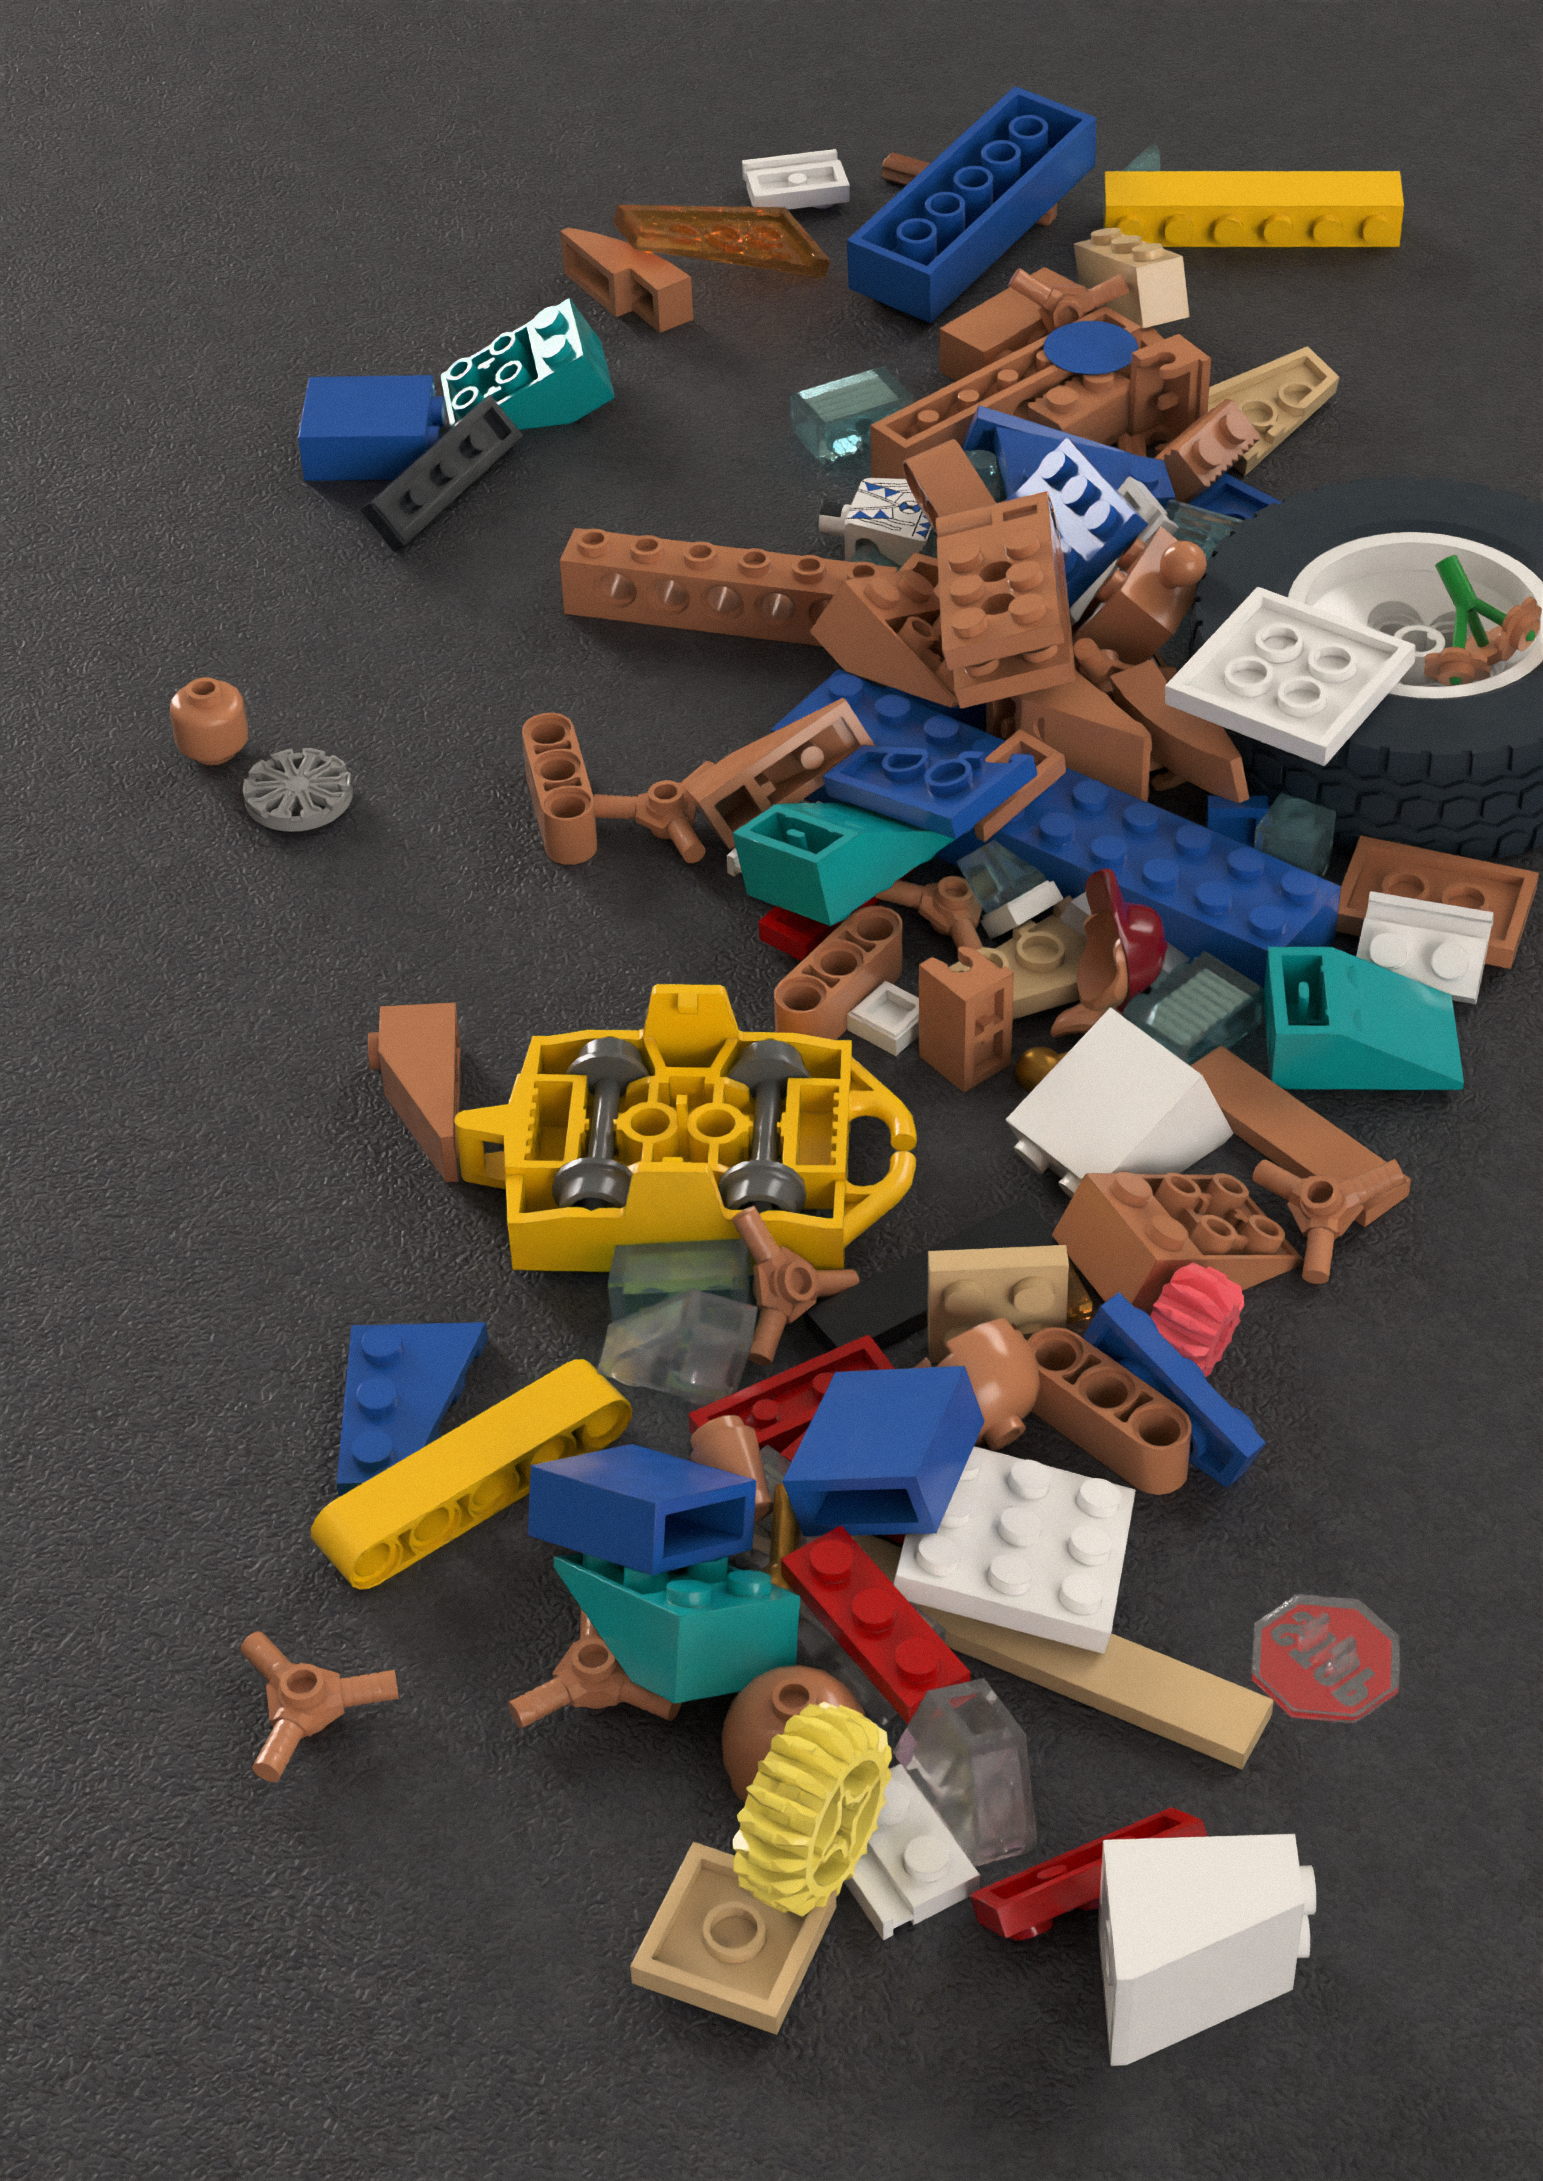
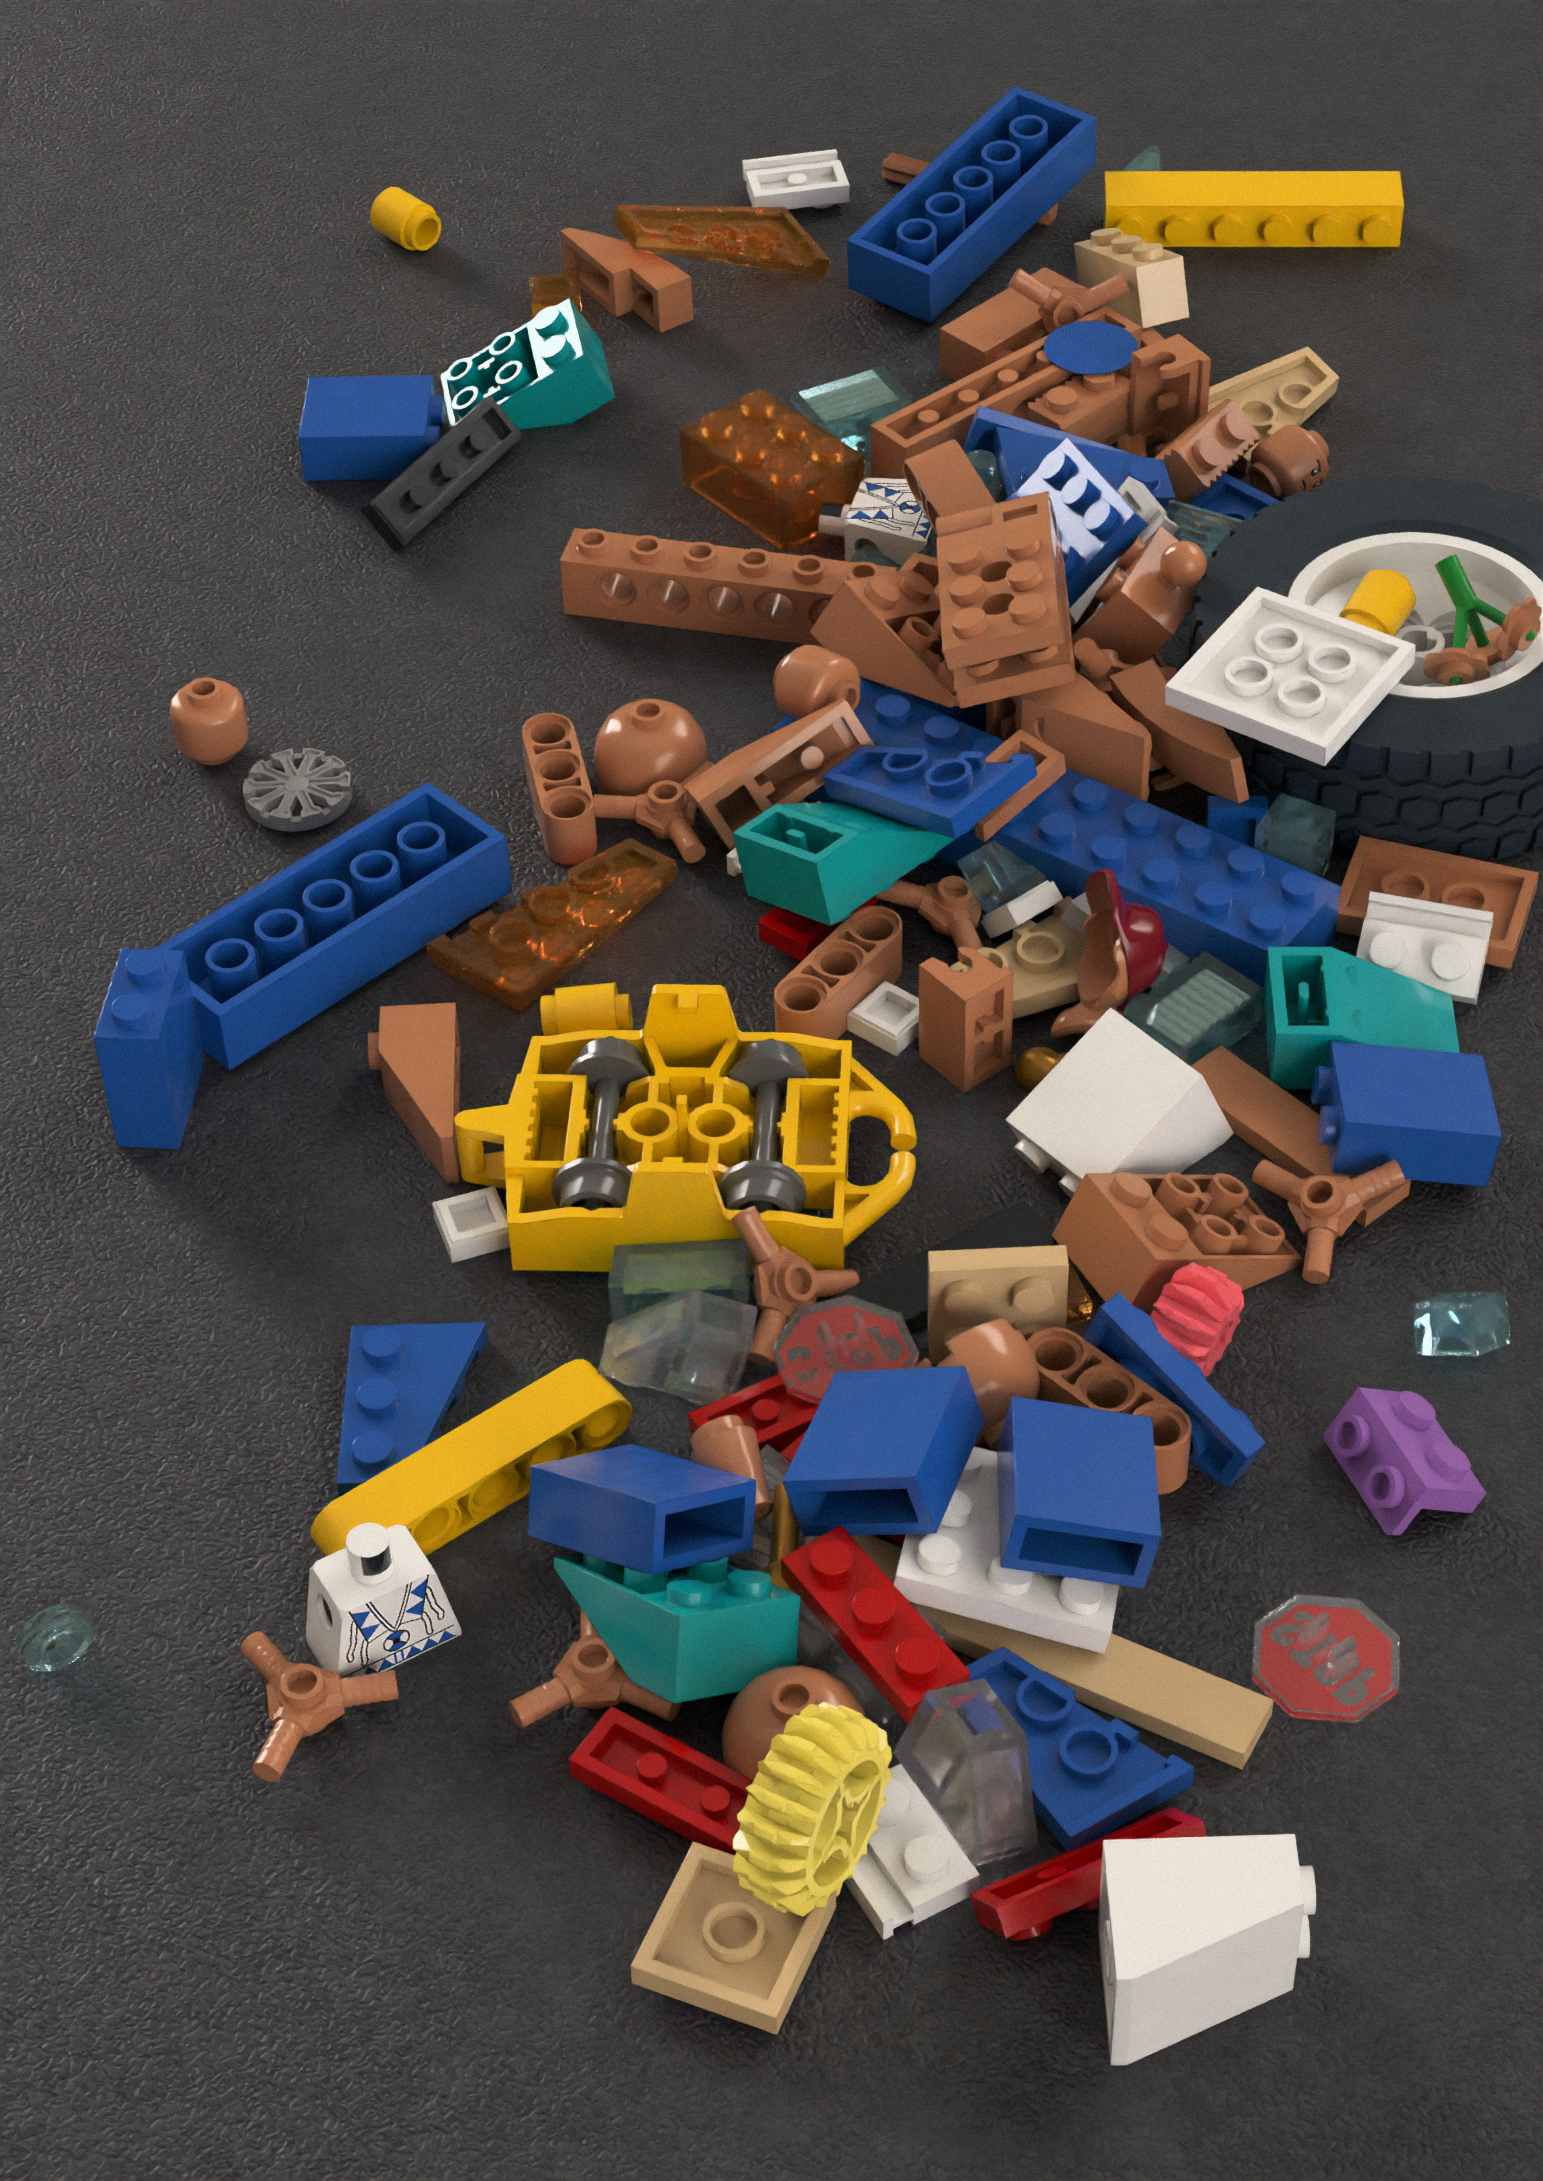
(54, 1637): none -> clear light blue tile
(149, 1048): none -> blue brick
(338, 920): none -> blue brick
(376, 1603): none -> white torso
(405, 219): none -> yellow brick
(472, 1224): none -> white tile
(554, 289): none -> clear orange tile
(554, 926): none -> clear orange wing
(585, 1009): none -> yellow brick
(647, 745): none -> nougat cylinder
(662, 1779): none -> red plate
(769, 467): none -> clear orange brick
(813, 679): none -> nougat head
(839, 1338): none -> clear piece
(1077, 1492): none -> blue brick
(1082, 1768): none -> blue wing
(1289, 462): none -> nougat head
(1381, 601): none -> yellow brick
(1400, 1458): none -> medium lavender bracket
(1410, 1107): none -> blue brick
(1461, 1324): none -> clear light blue slope

